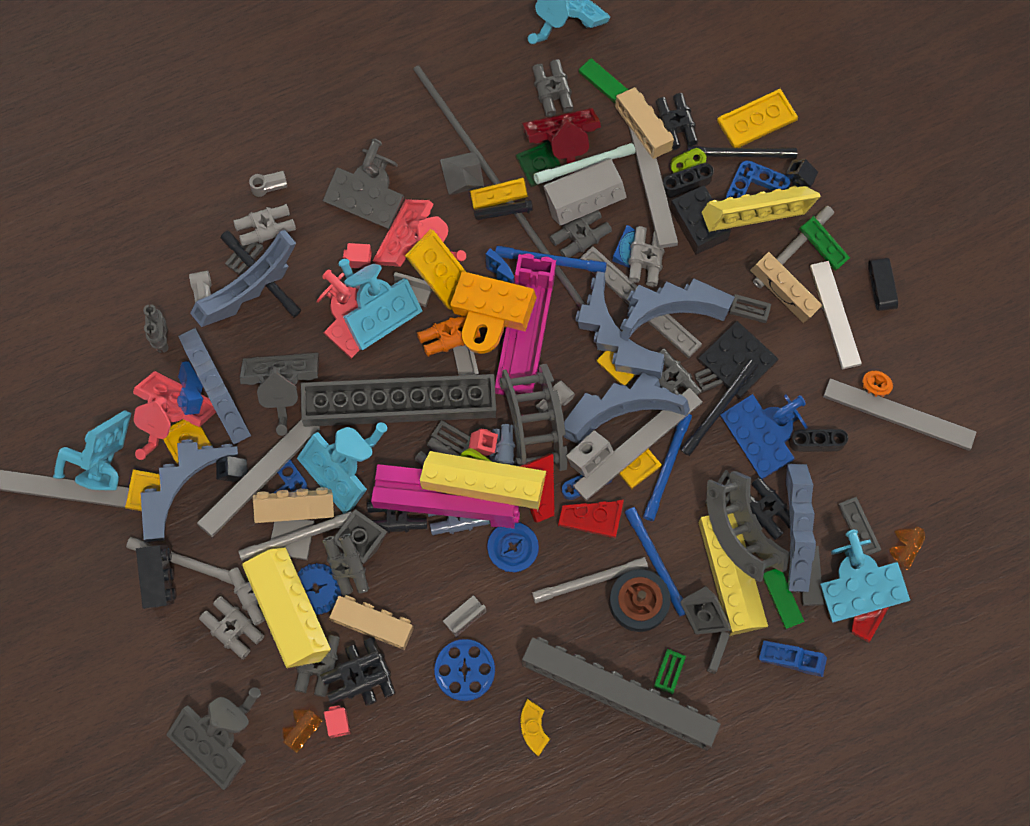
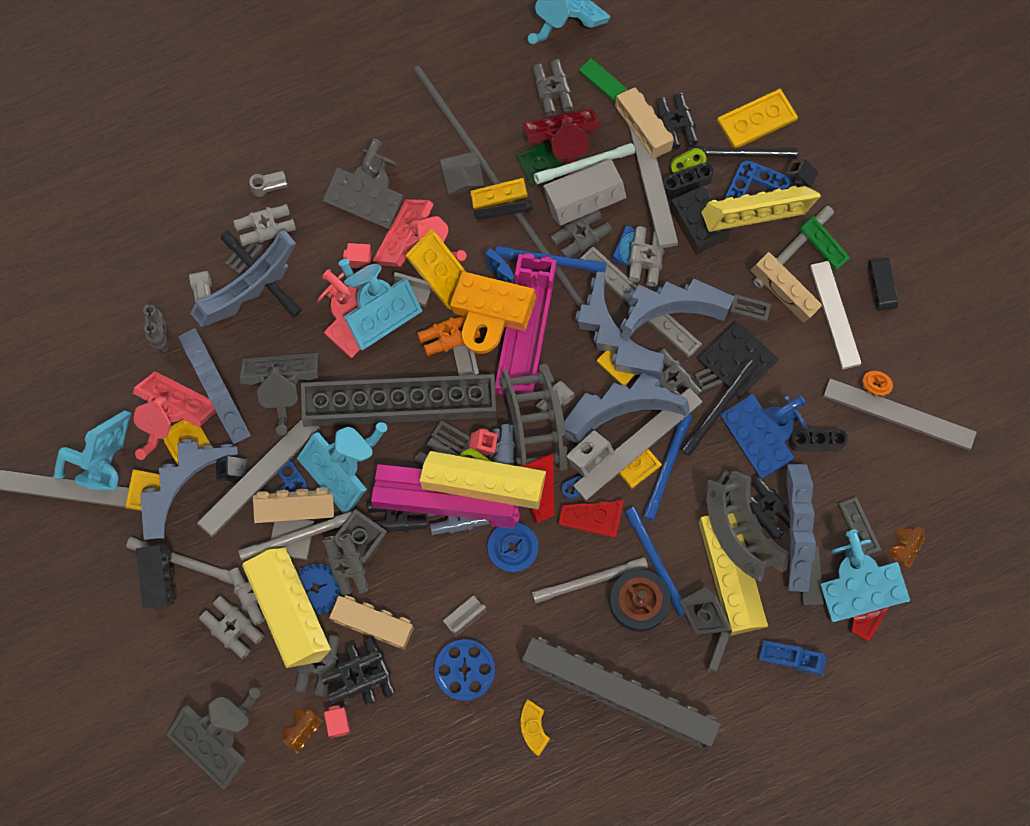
(190, 395): blue slope -> none
(664, 687): green tile -> none
(782, 598): green tile -> none

